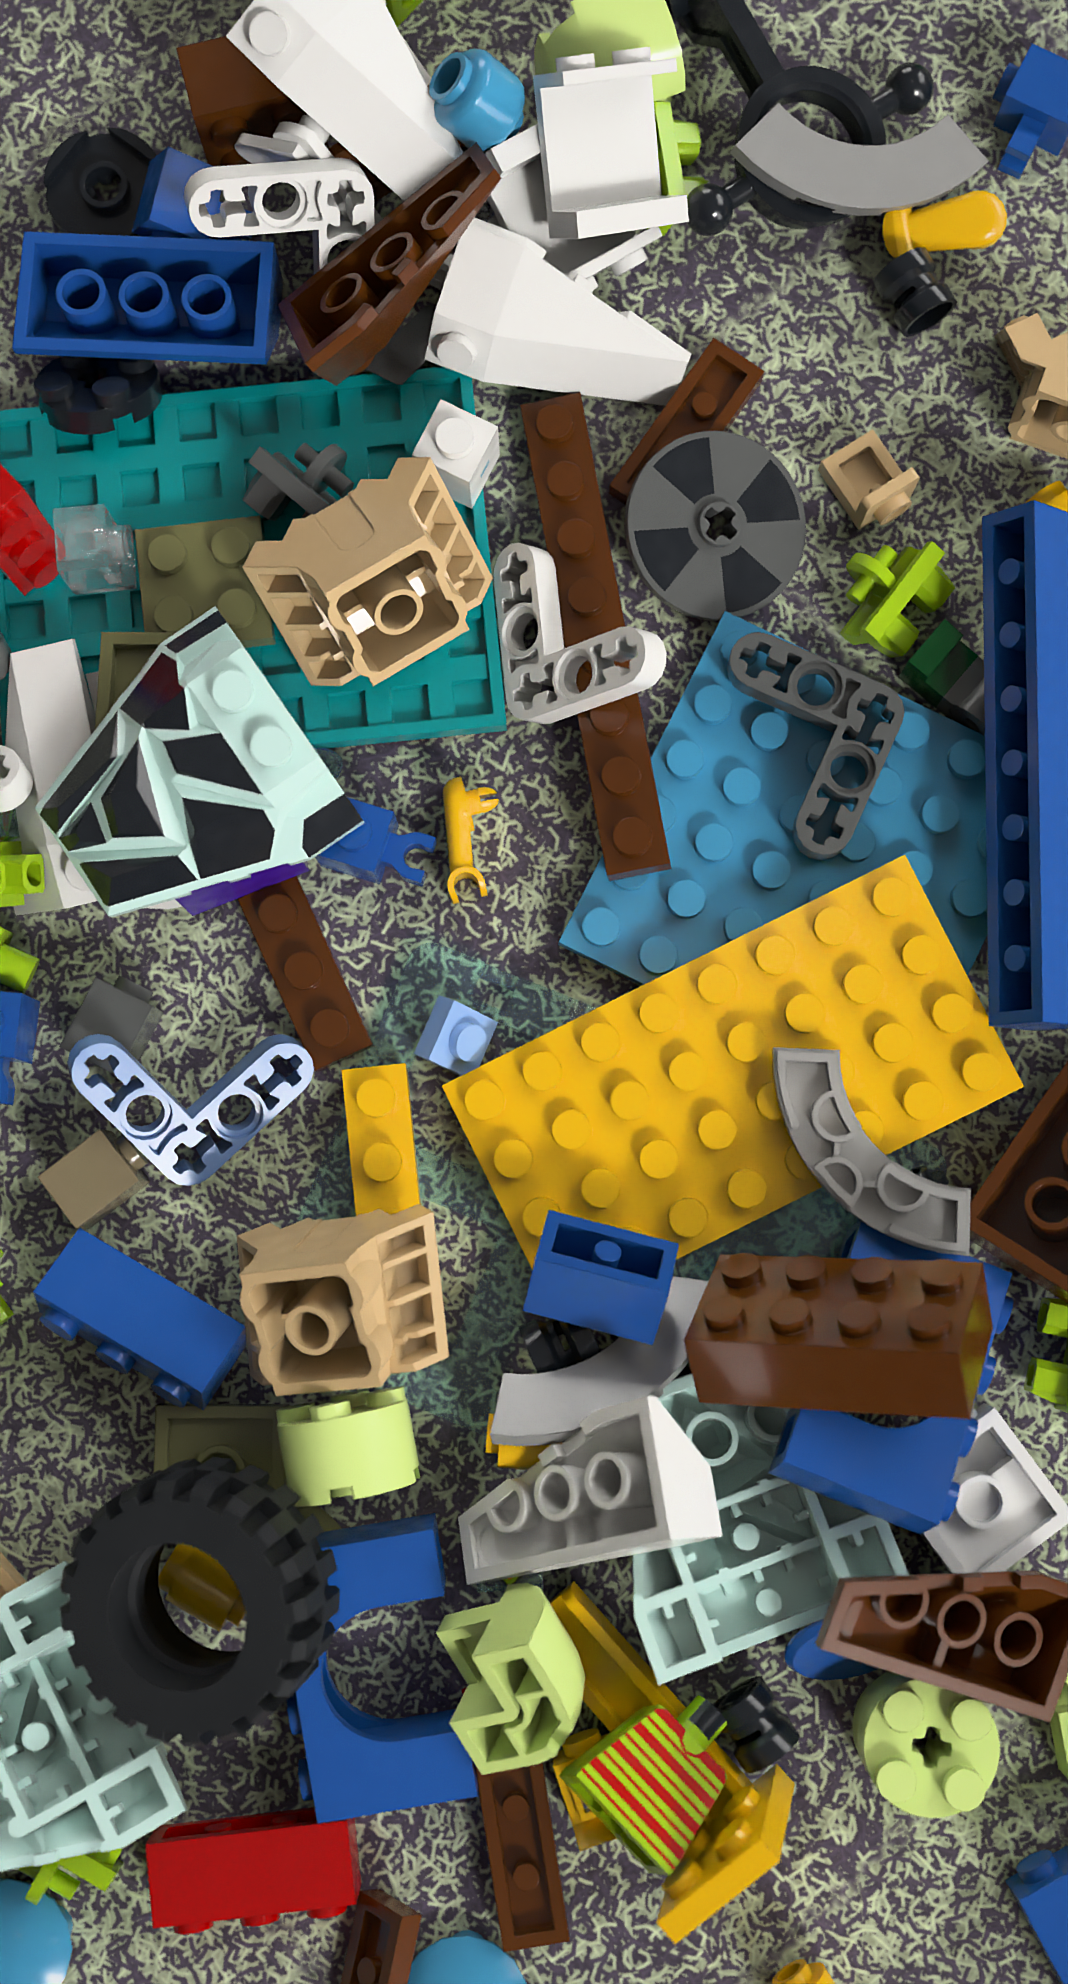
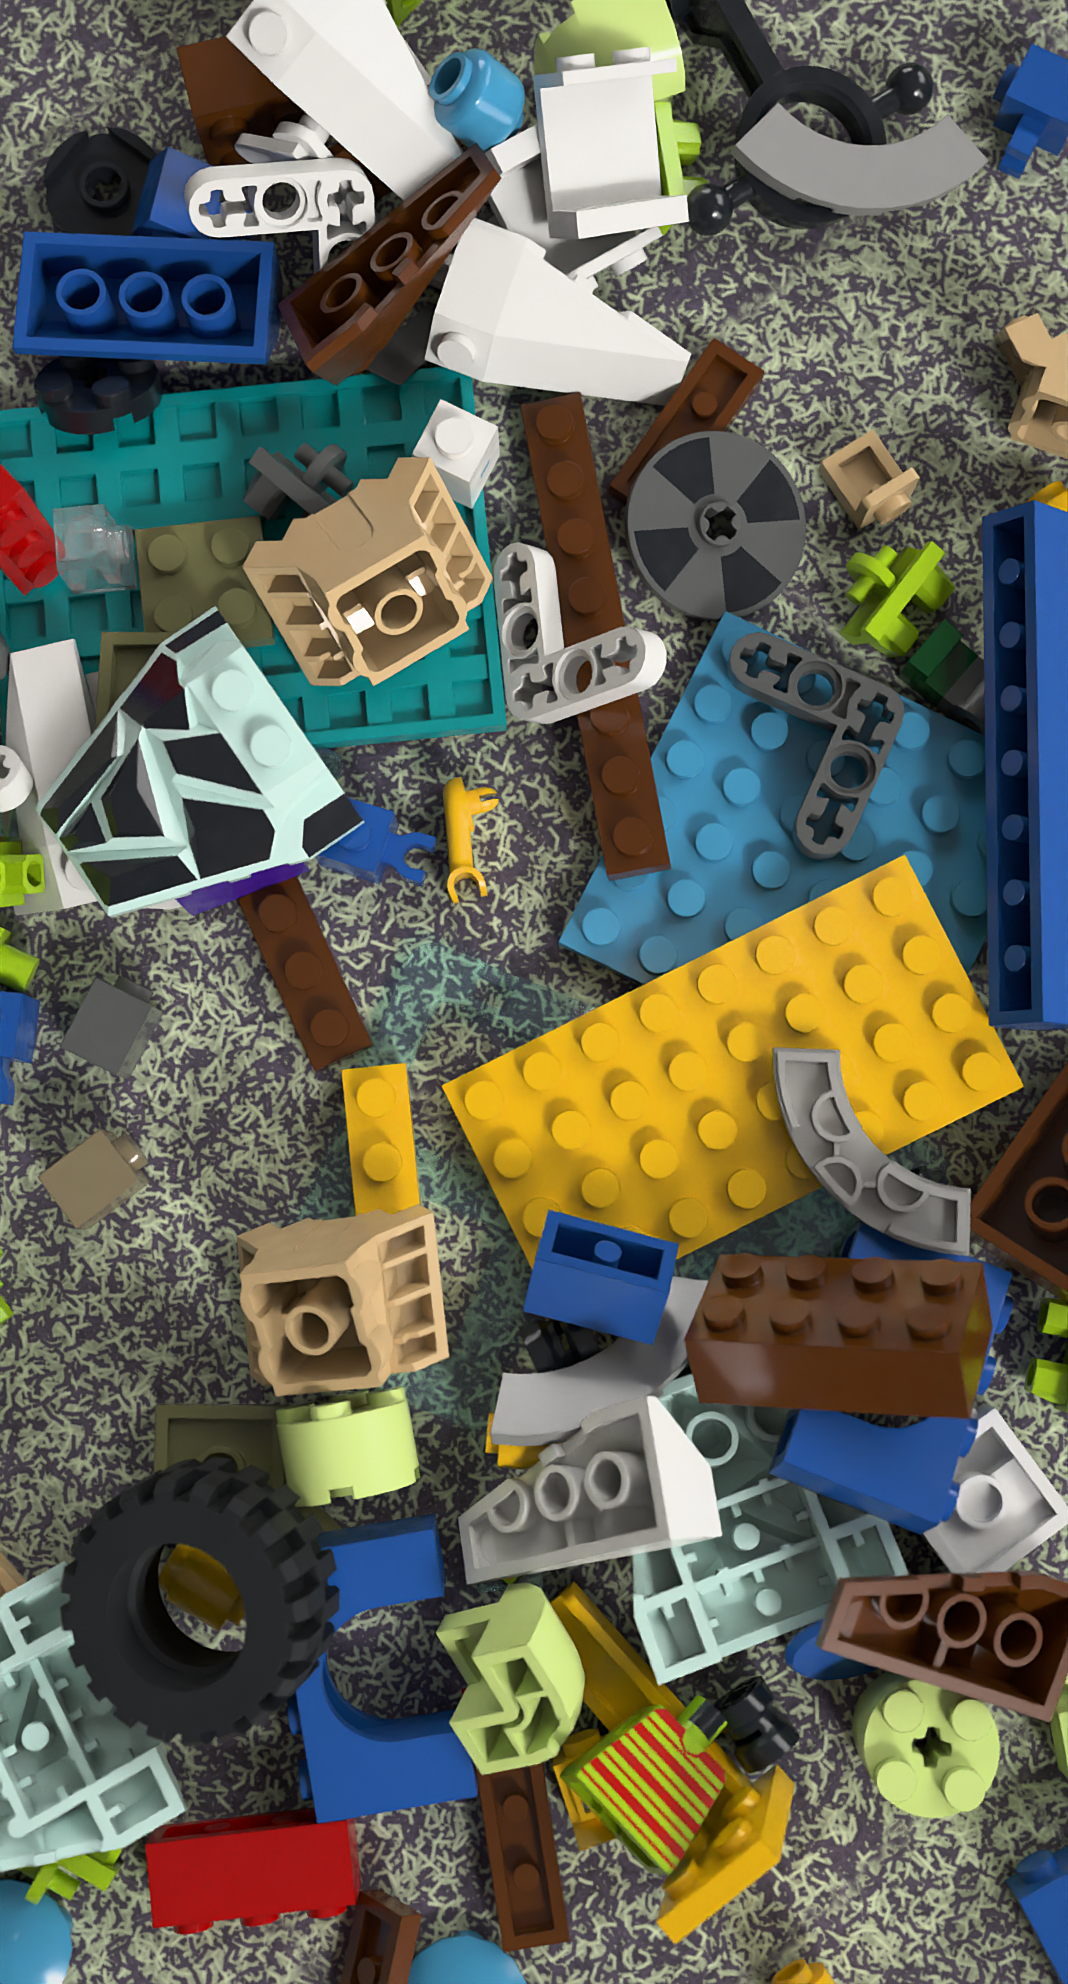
(139, 1321): blue brick -> none
(181, 1124): beam -> none
(455, 1036): light blue plate -> none
(914, 292): black wheel -> none
(960, 222): yellow piece -> none

